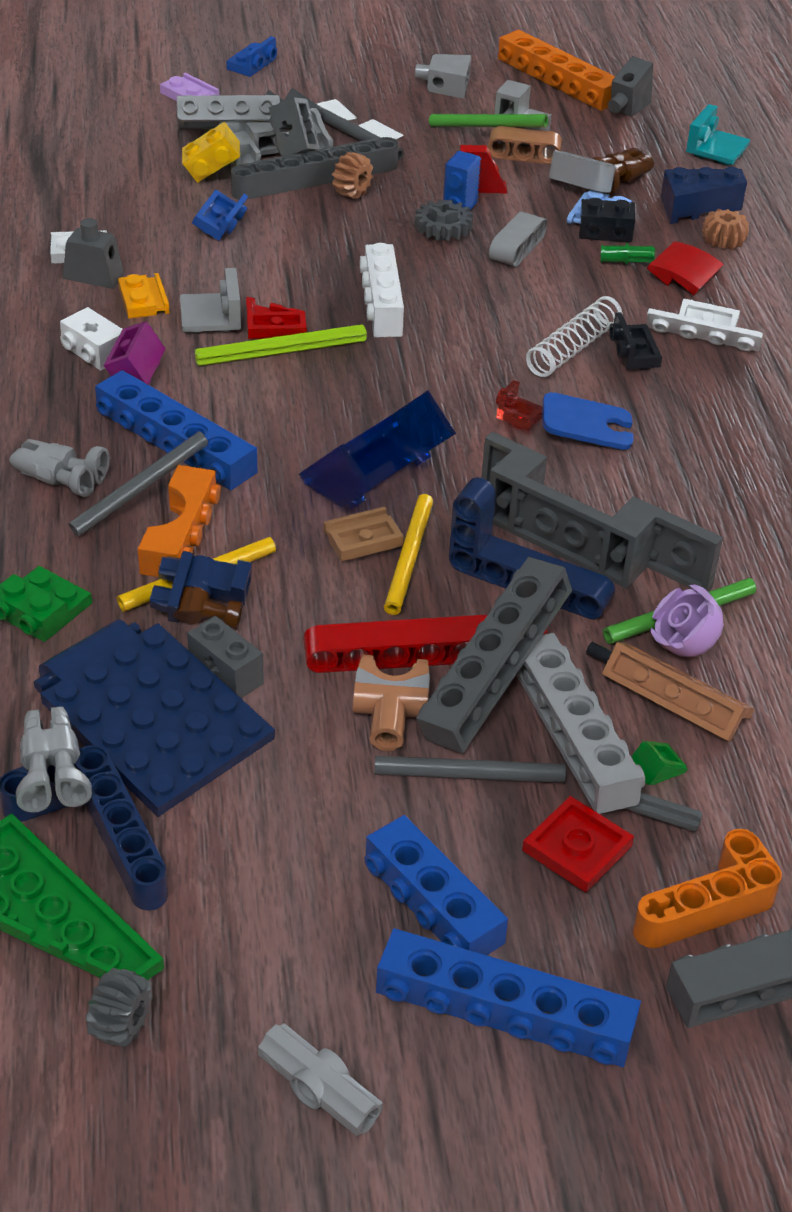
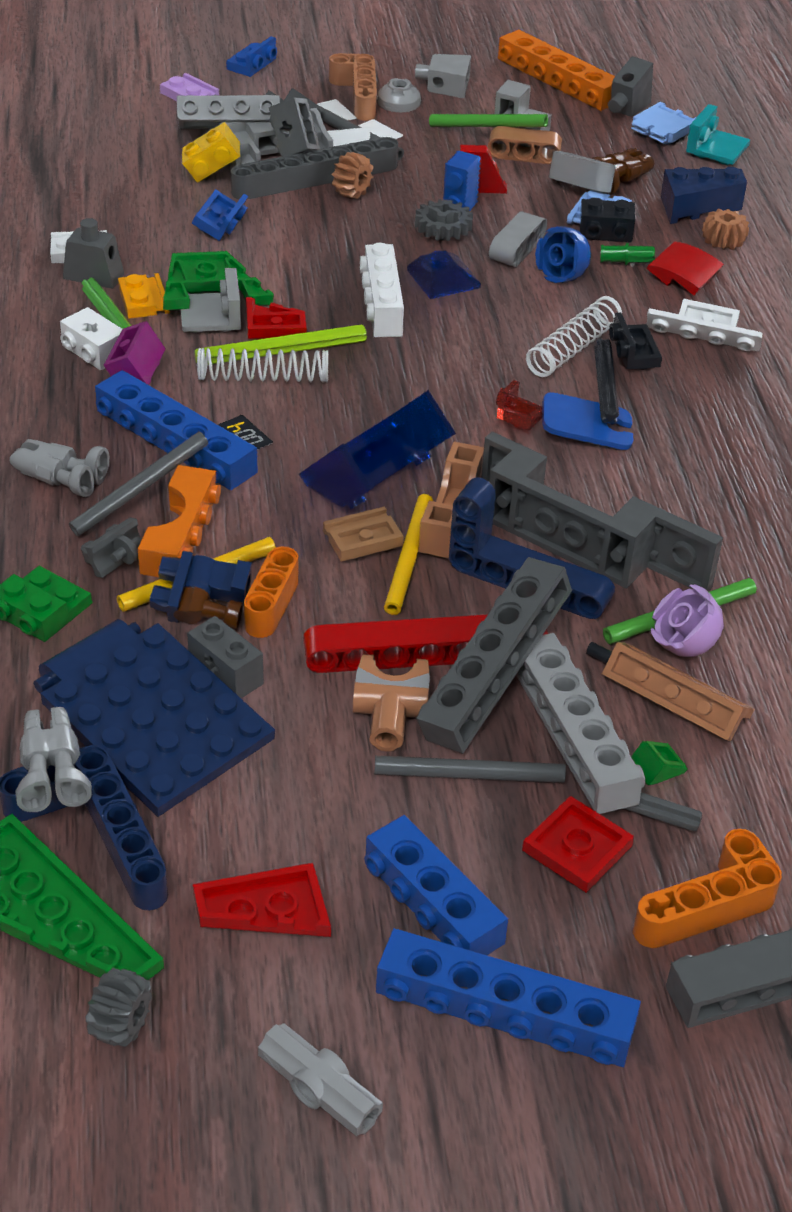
(104, 303): none -> bright green axle
(113, 548): none -> dark grey hips
(202, 272): none -> green wing
(202, 363): none -> white piece
(247, 431): none -> black sticker
(265, 901): none -> red wing
(271, 592): none -> orange beam
(348, 136): none -> white sticker
(359, 72): none -> nougat beam
(399, 96): none -> light grey piece
(435, 527): none -> nougat arch
(442, 274): none -> clear blue slope
(563, 254): none -> blue cylinder
(606, 381): none -> black axle
(662, 123): none -> light blue plate

